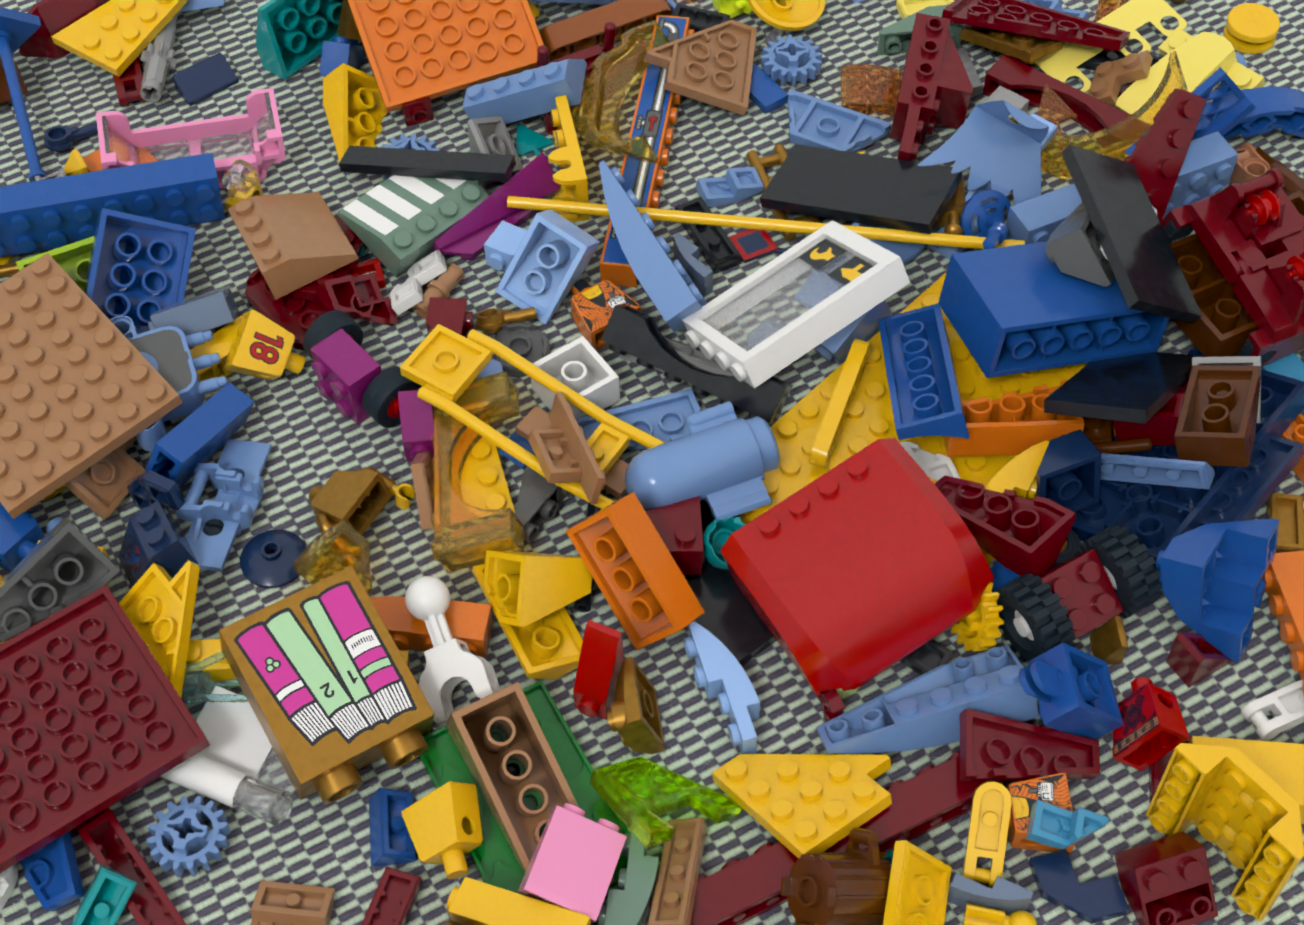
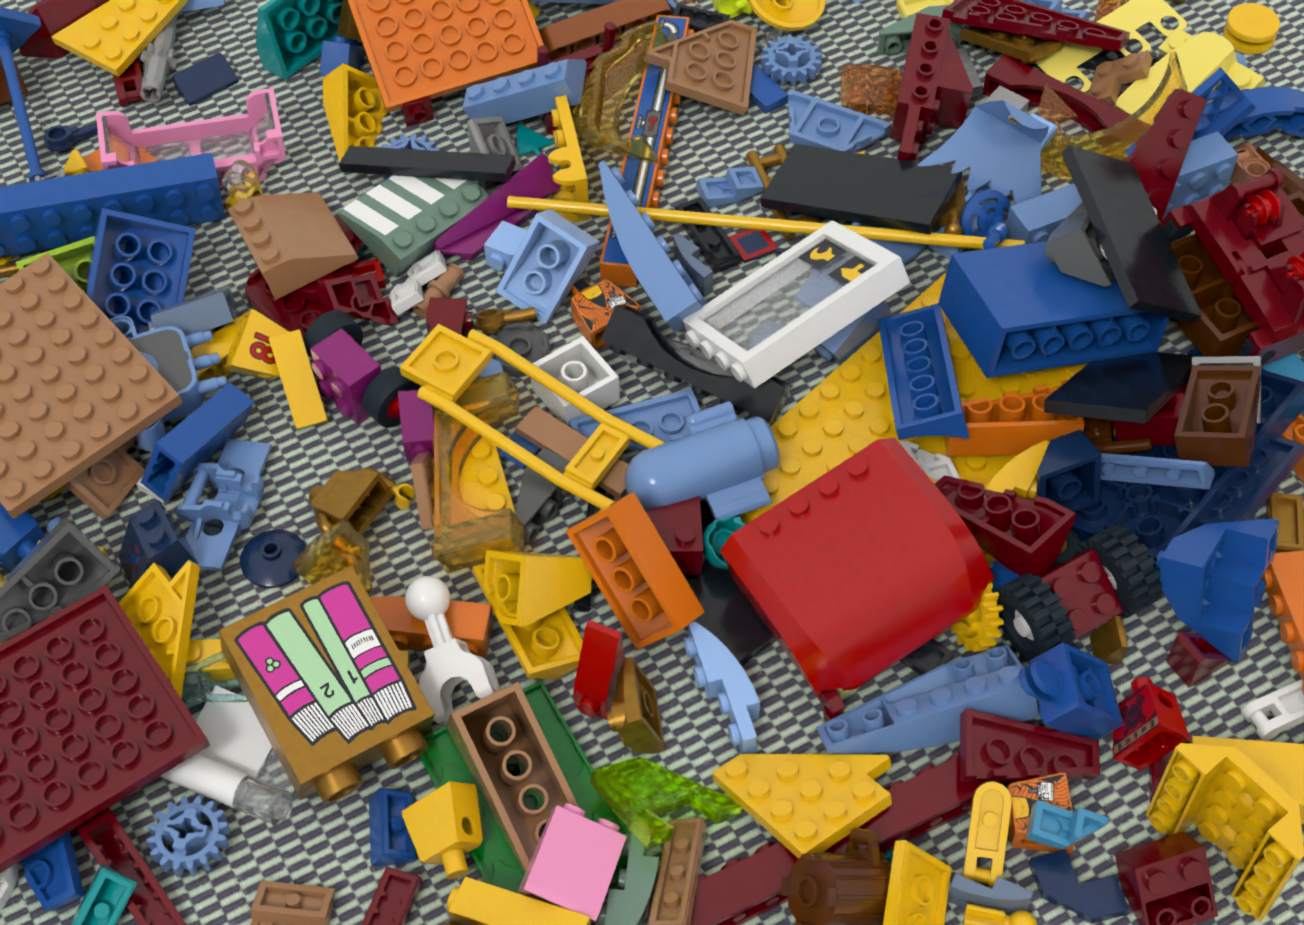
(152, 487): dark blue tile -> none
(298, 379): none -> yellow tile
(565, 452): medium nougat bracket -> none
(840, 403): yellow beam -> none

